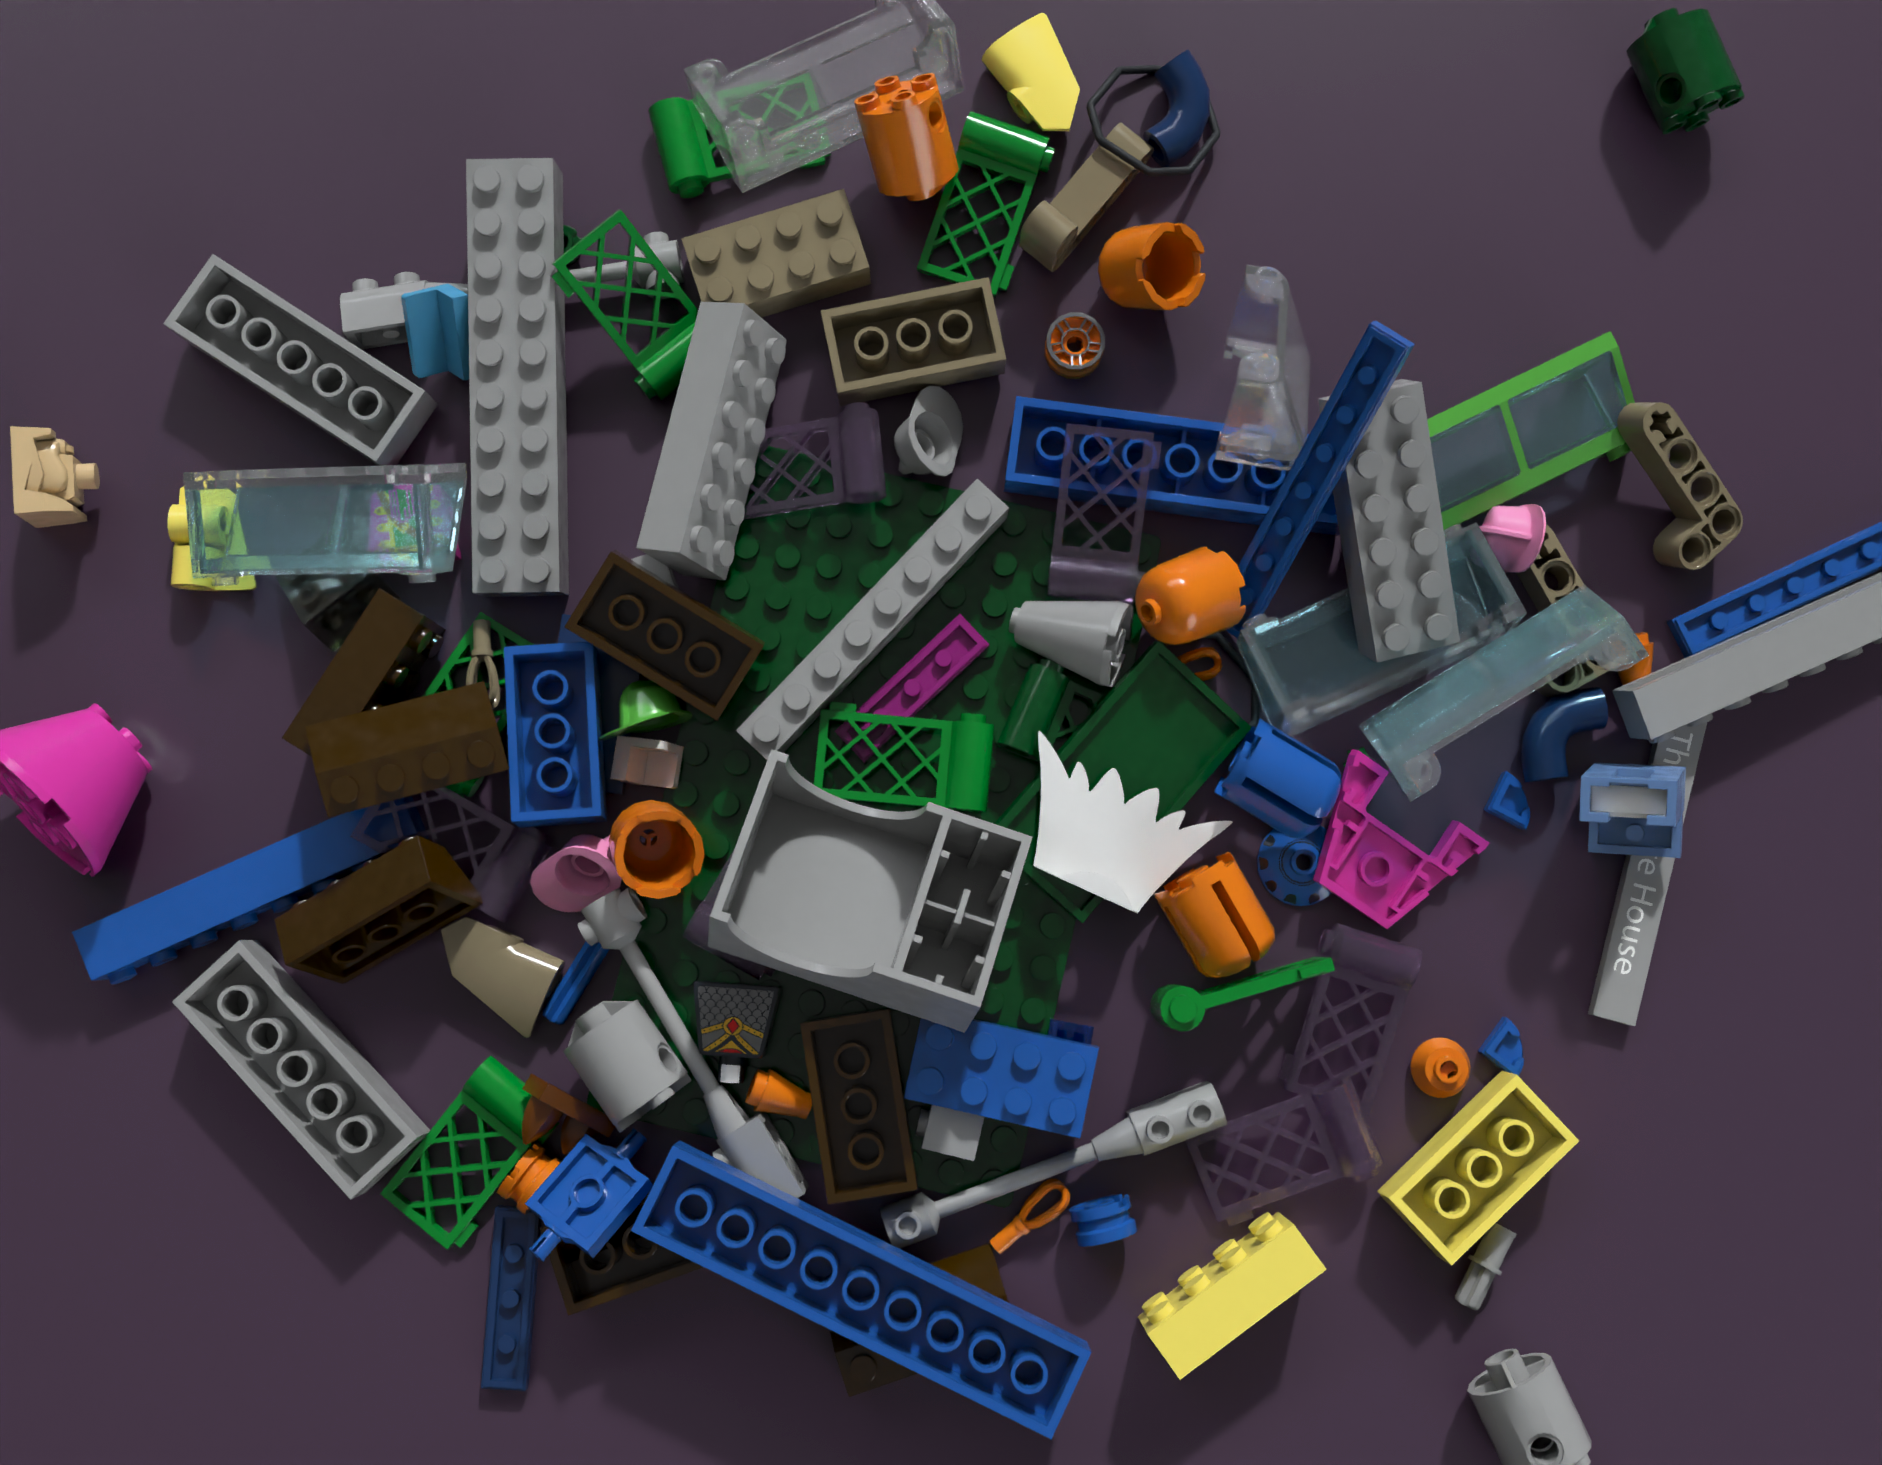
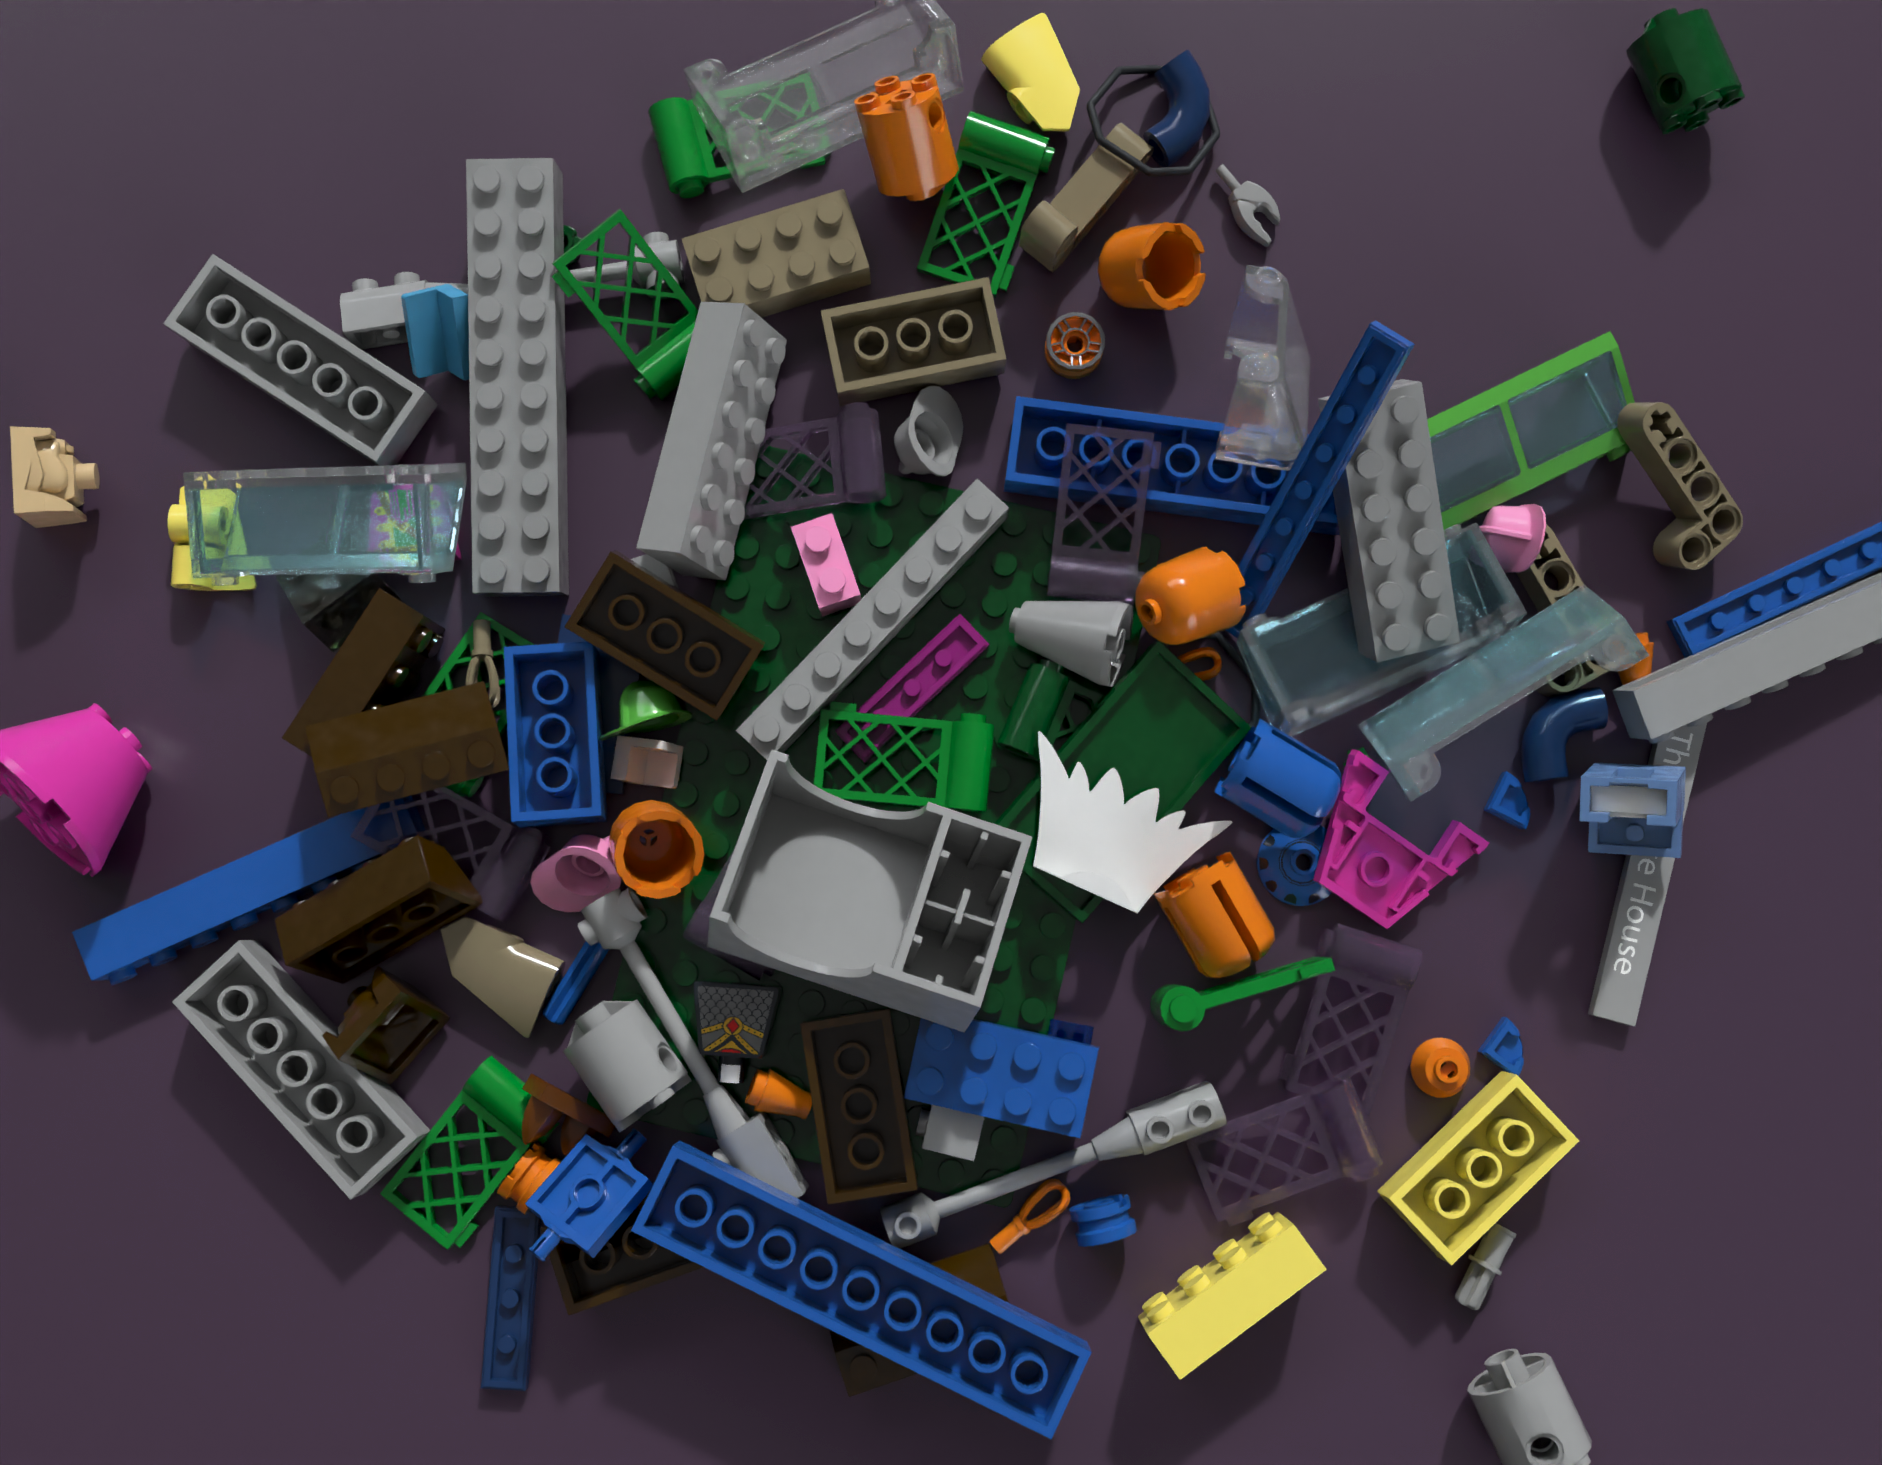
(385, 1026): none -> dark brown brick
(826, 564): none -> bright pink brick
(1247, 200): none -> light grey hand

